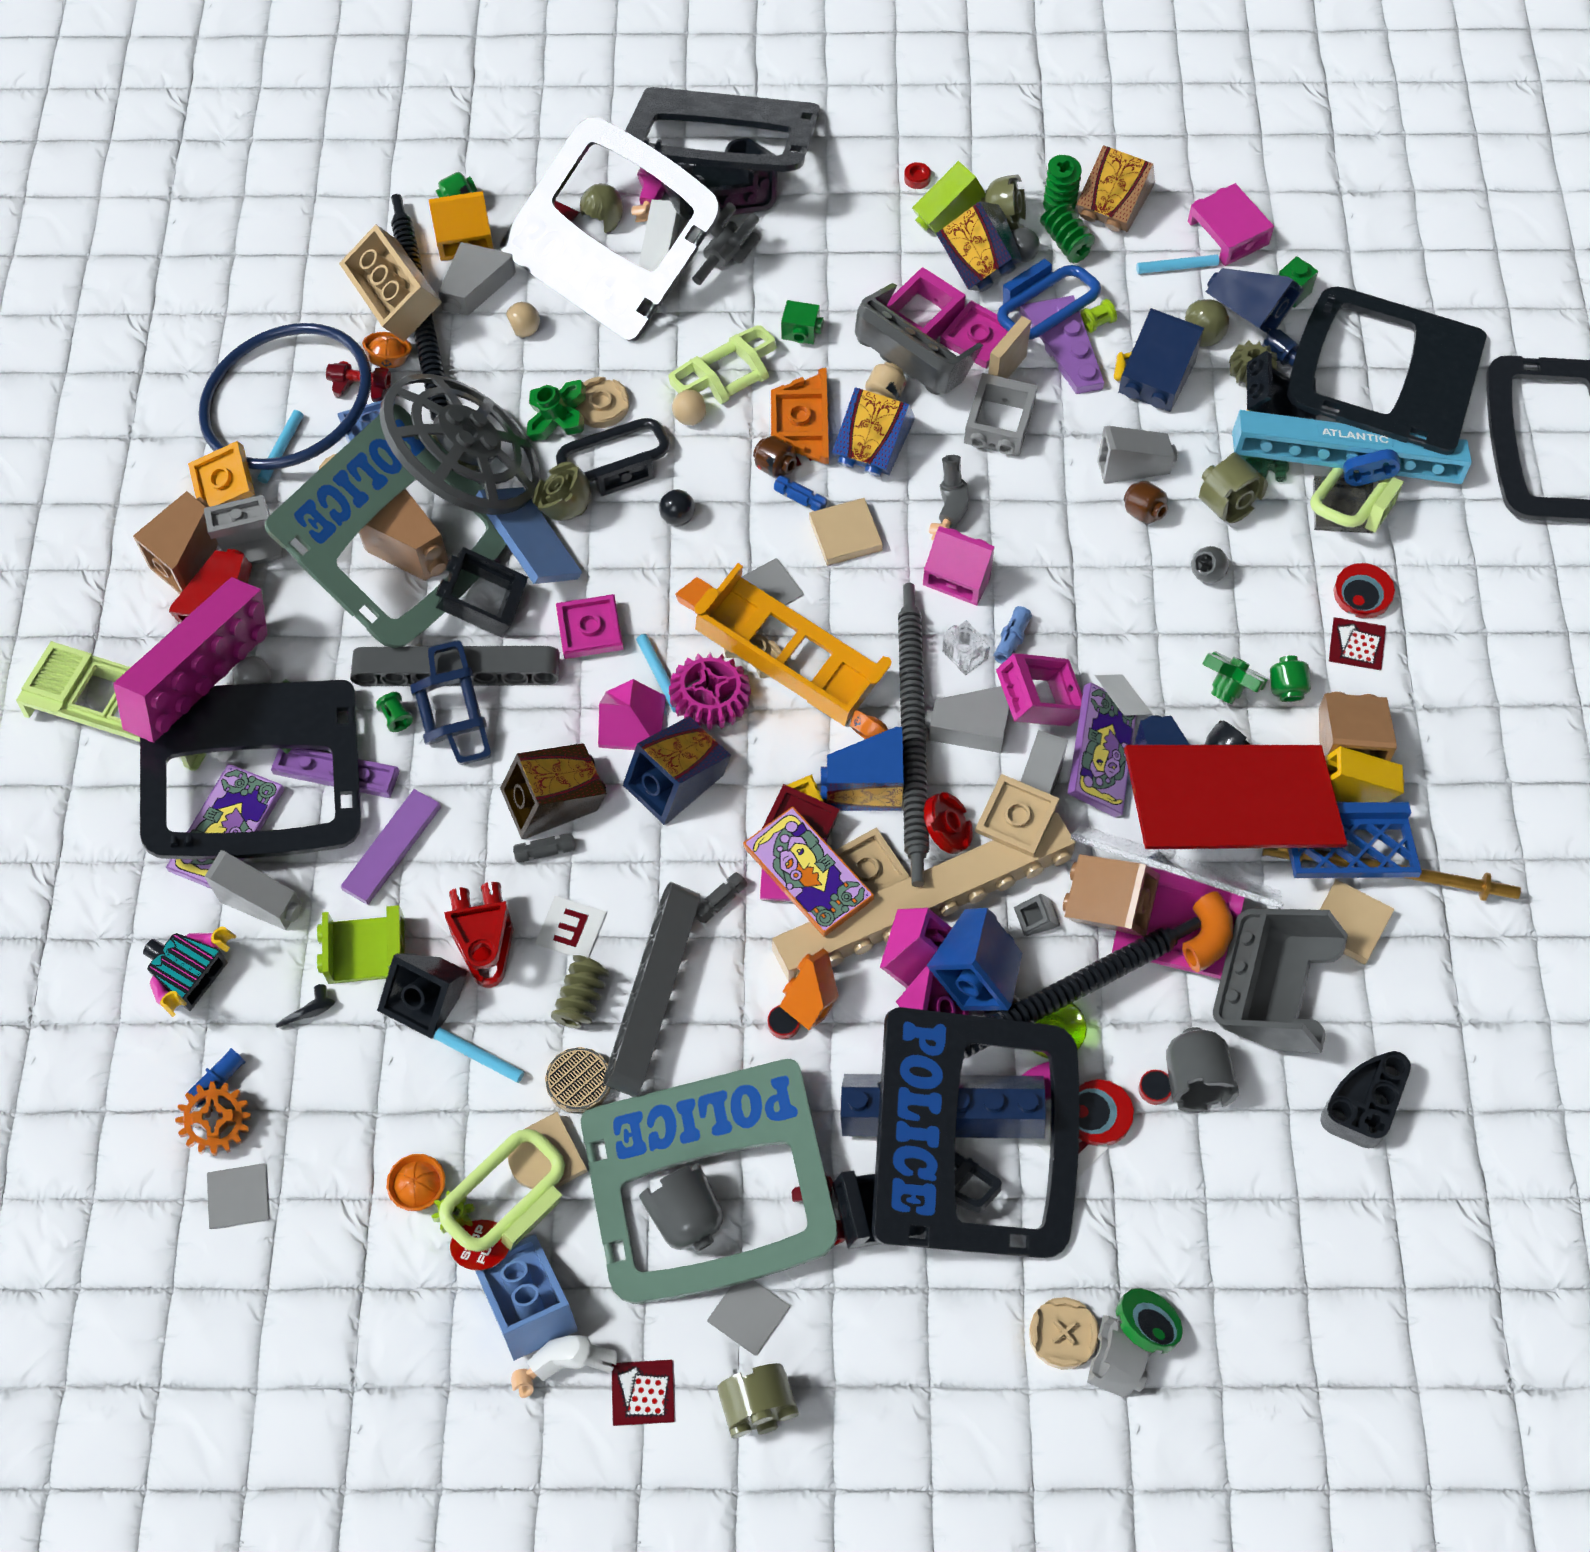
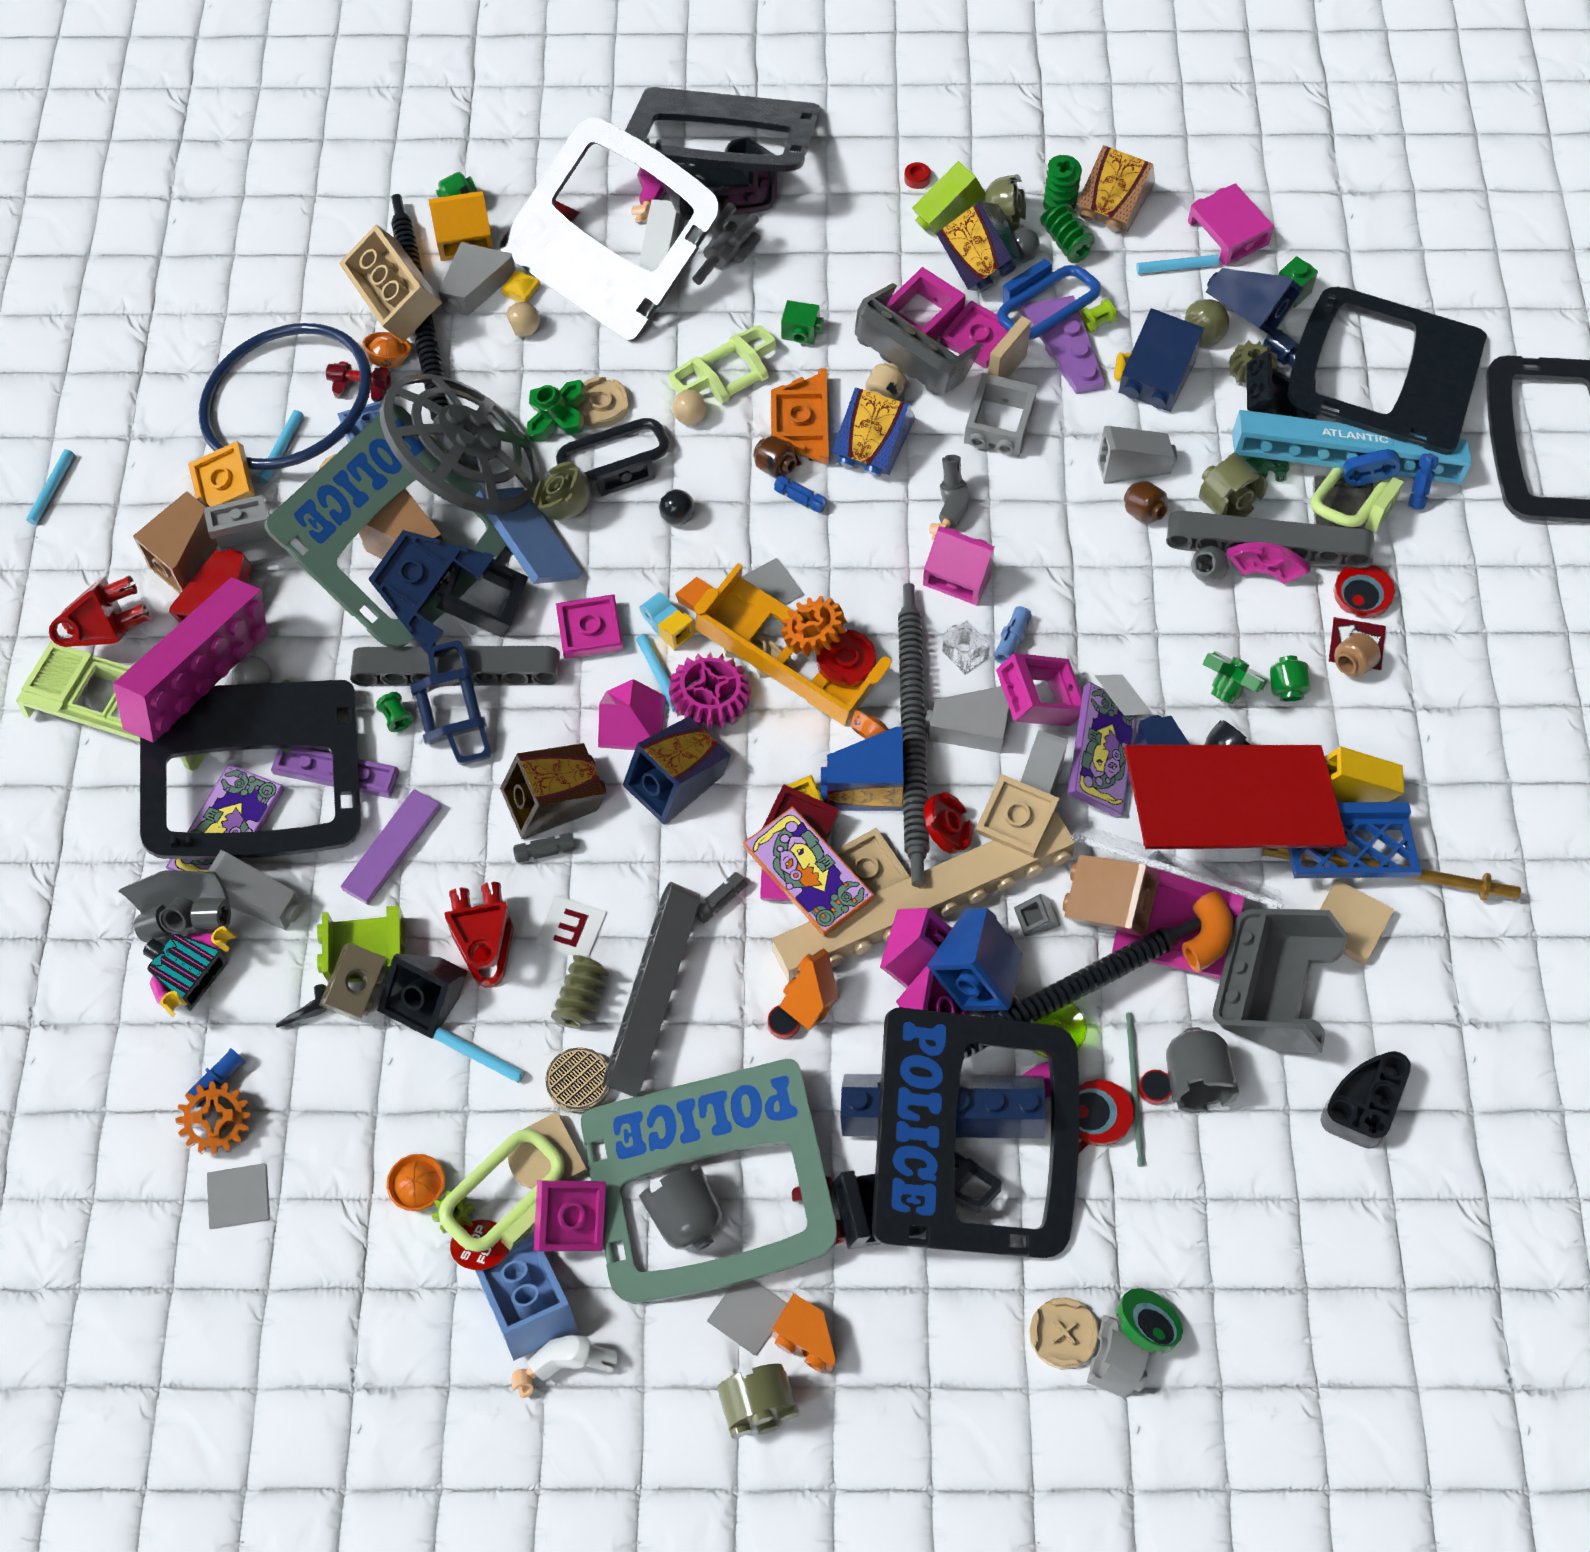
(50, 487): none -> medium azure bar
(97, 616): none -> red piece
(178, 900): none -> dark grey panel
(339, 996): none -> dark tan brick
(413, 573): none -> dark blue wing
(520, 287): none -> yellow tile
(569, 1215): none -> dark pink tile
(603, 203): olive hair -> none
(642, 1392): sticker -> none
(667, 620): none -> leg
(805, 1330): none -> orange slope
(813, 626): none -> orange gear
(845, 531): tan tile -> none
(847, 660): none -> red tile
(1134, 1087): none -> sand green piece
(1268, 559): none -> dark pink tile
(1311, 541): none -> dark grey beam
(1357, 655): none -> medium nougat head
(1357, 724): medium nougat slope -> none
(1423, 481): none -> blue axle

